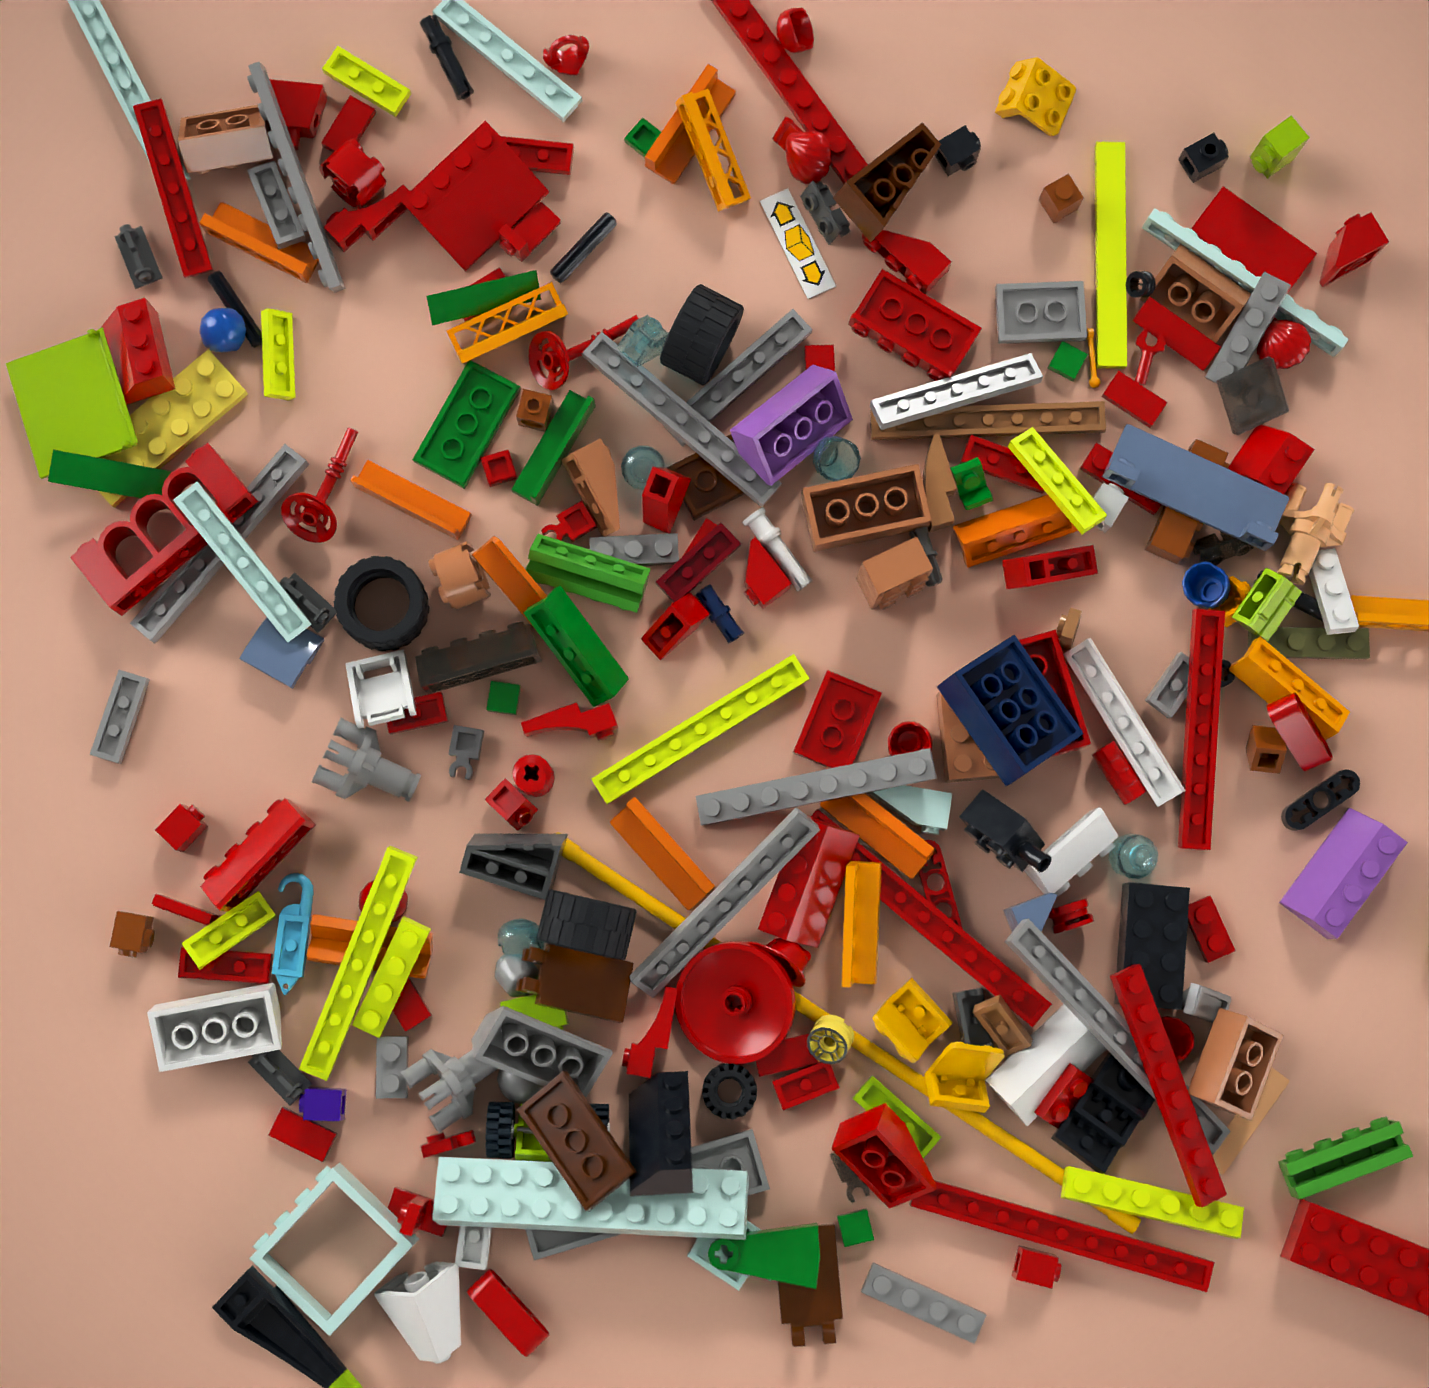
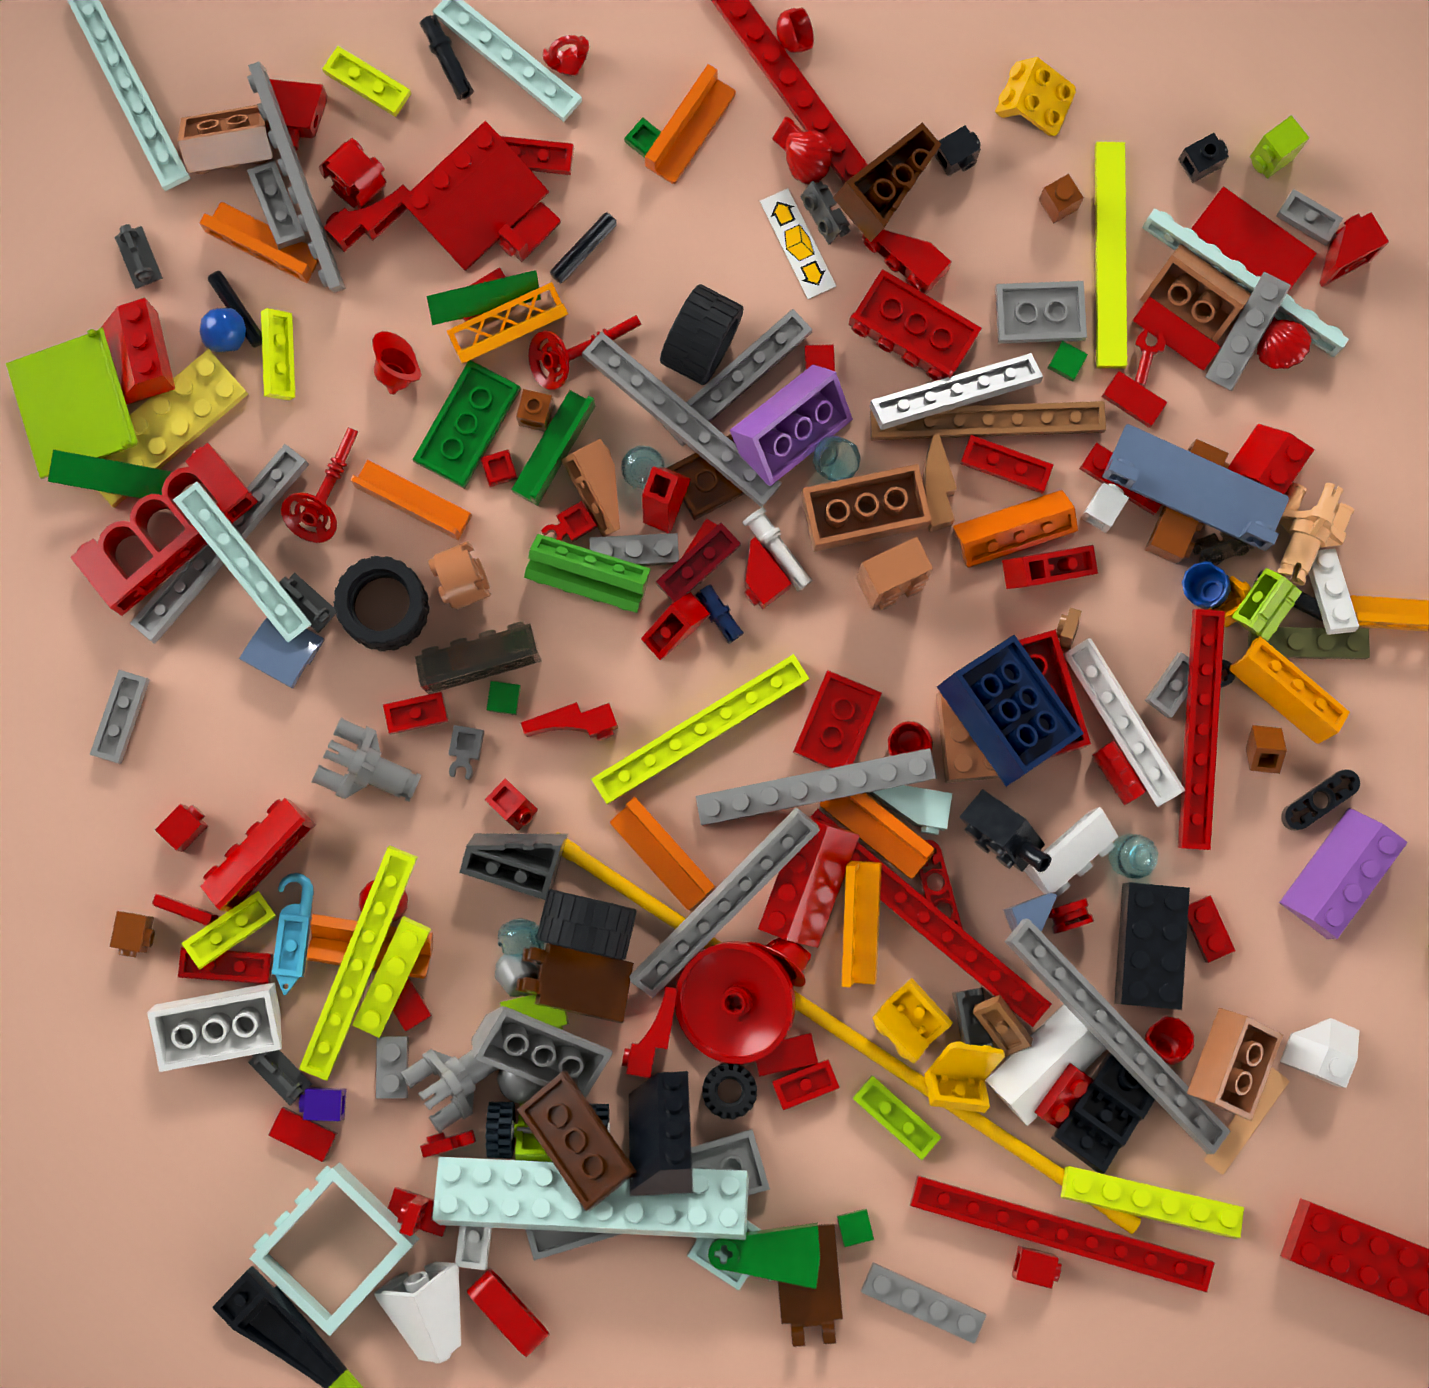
(173, 188): red plate -> none
(349, 123): red tile -> none
(382, 696): white container -> none
(394, 362): none -> red piece
(509, 575): orange panel -> none
(525, 783): red piece -> none
(577, 646): green panel -> none
(643, 340): clear light blue slope -> none
(707, 152): light orange fence -> none
(821, 1041): light yellow wheel -> none
(848, 1176): clear smoke bar -> none
(883, 1155): red slope -> none
(922, 533): dark grey axle -> none
(971, 484): green bracket -> none
(1057, 480): neon yellow plate -> none
(1094, 381): light orange hinge -> none
(1133, 281): black bush -> none
(1168, 1085): red plate -> none
(1204, 1002): light grey tile -> none
(1252, 395): clear smoke plate -> none
(1299, 732): red beam -> none
(1309, 217): none -> light grey plate
(1324, 1051): none -> white slope
(1345, 1158): bright green brick -> none

